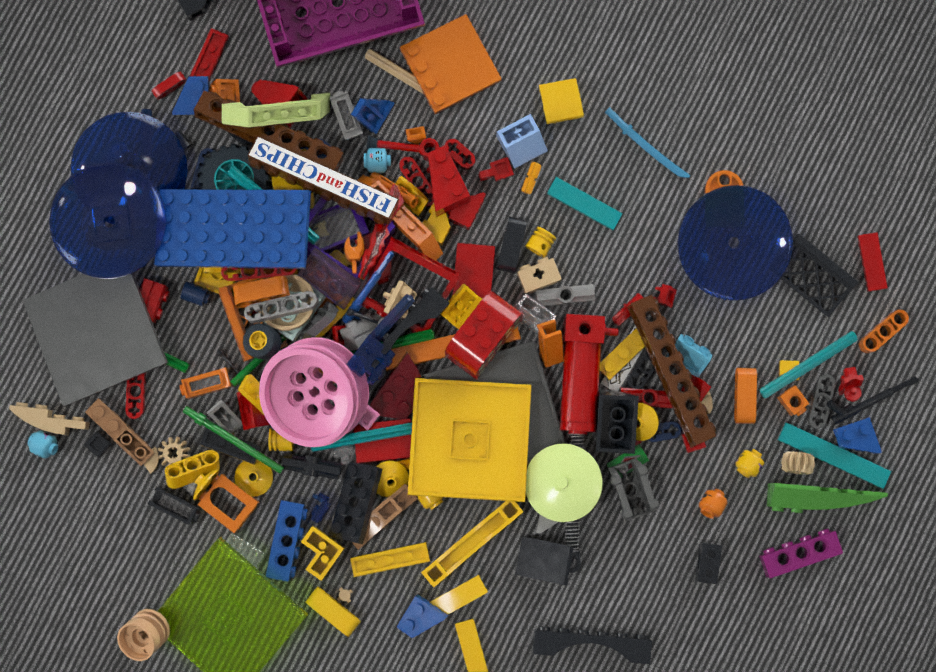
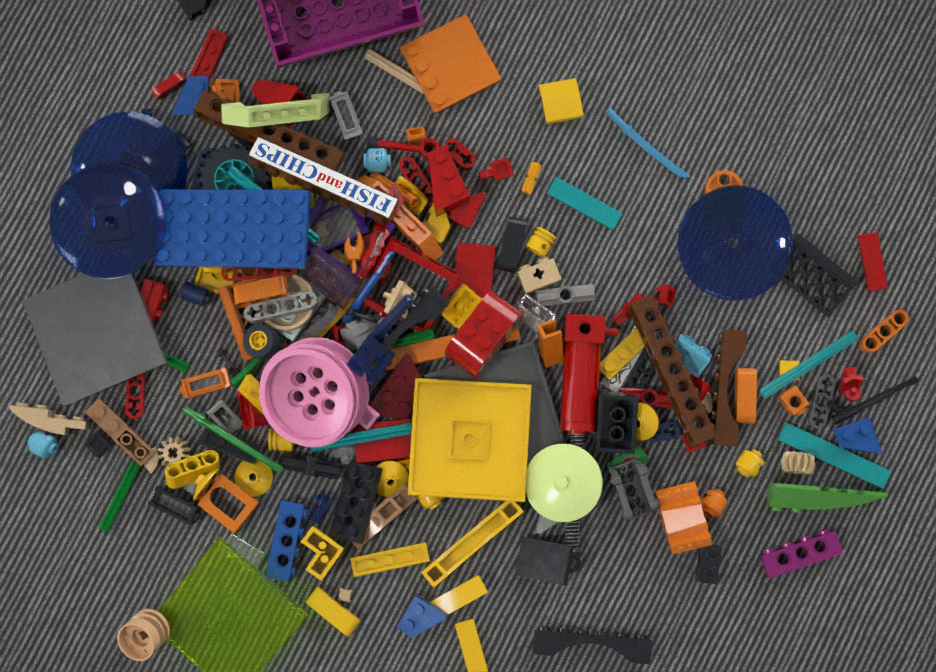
(119, 496): none -> green axle
(372, 112): blue wing -> none
(522, 141): light blue slope -> none
(683, 518): none -> orange slope
(732, 346): none -> reddish brown arch

